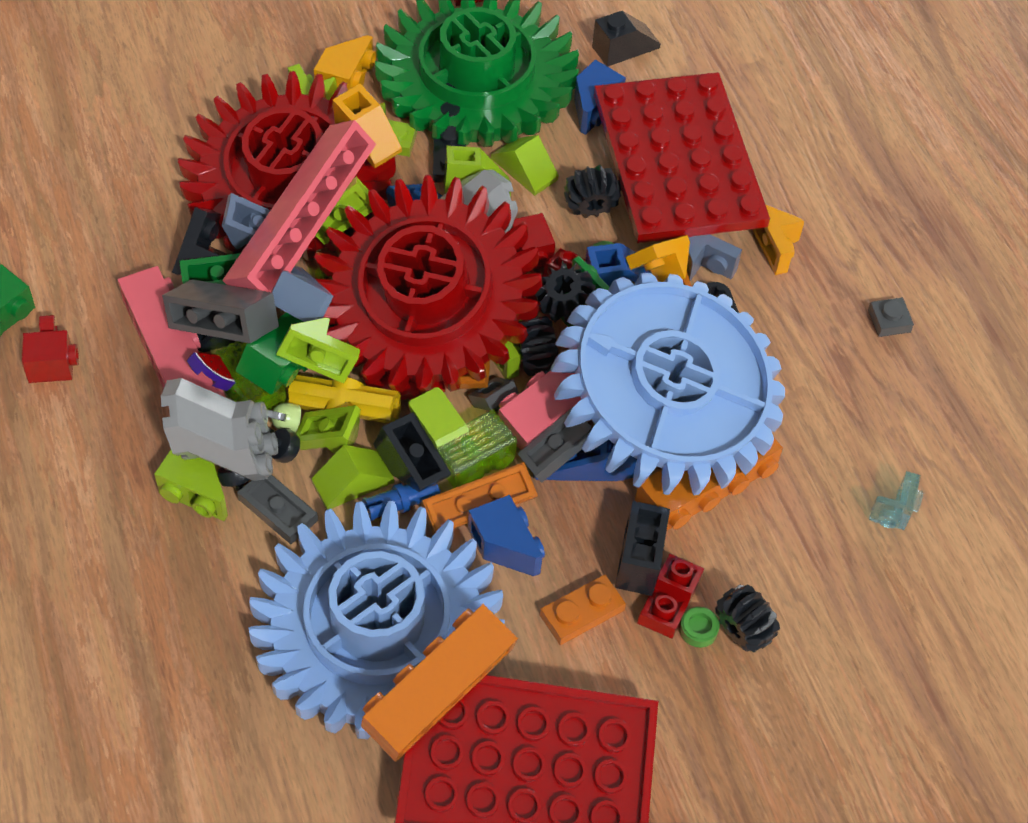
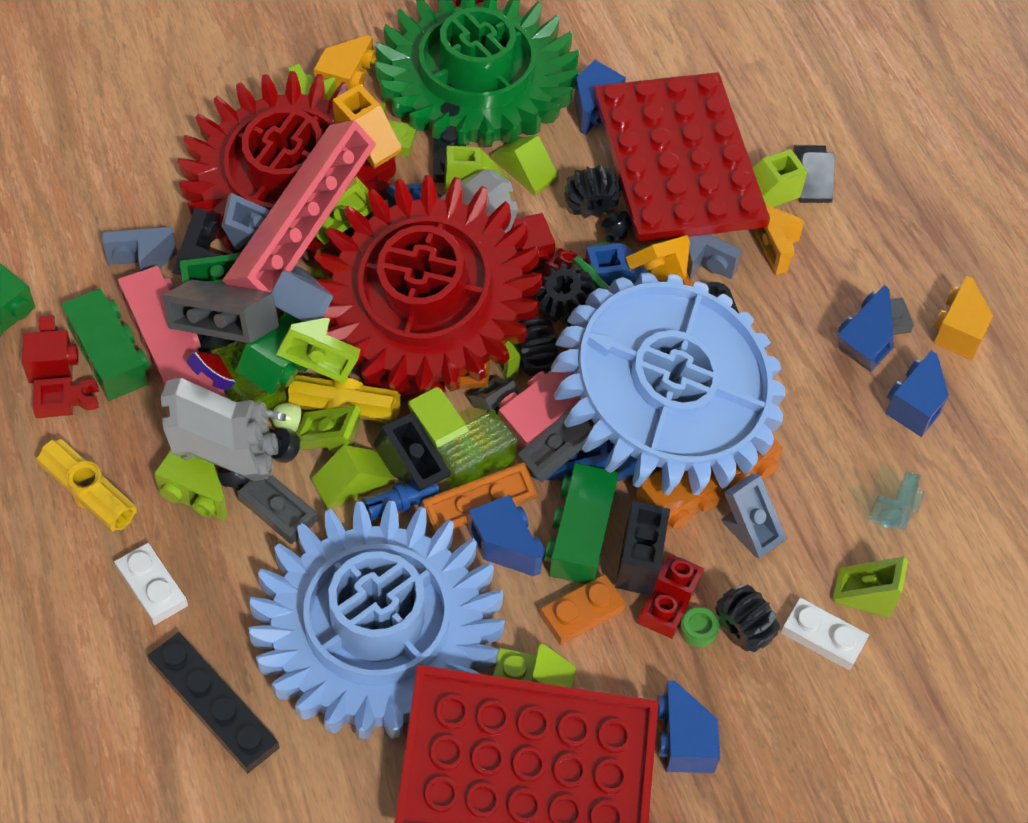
(58, 396): none -> red plate
(99, 497): none -> yellow piece
(106, 343): none -> green brick
(147, 246): none -> sand blue slope
(151, 583): none -> white plate
(213, 702): none -> black plate
(438, 681): orange brick -> none
(544, 668): none -> lime slope
(581, 524): none -> green brick
(616, 225): none -> black piece
(622, 38): black slope -> none
(689, 733): none -> blue slope
(753, 516): none -> sand blue slope
(780, 178): none -> lime slope
(820, 175): none -> slope
(825, 634): none -> white plate
(870, 333): none -> blue slope
(871, 585): none -> lime slope
(920, 397): none -> blue slope
(965, 322): none -> light orange slope

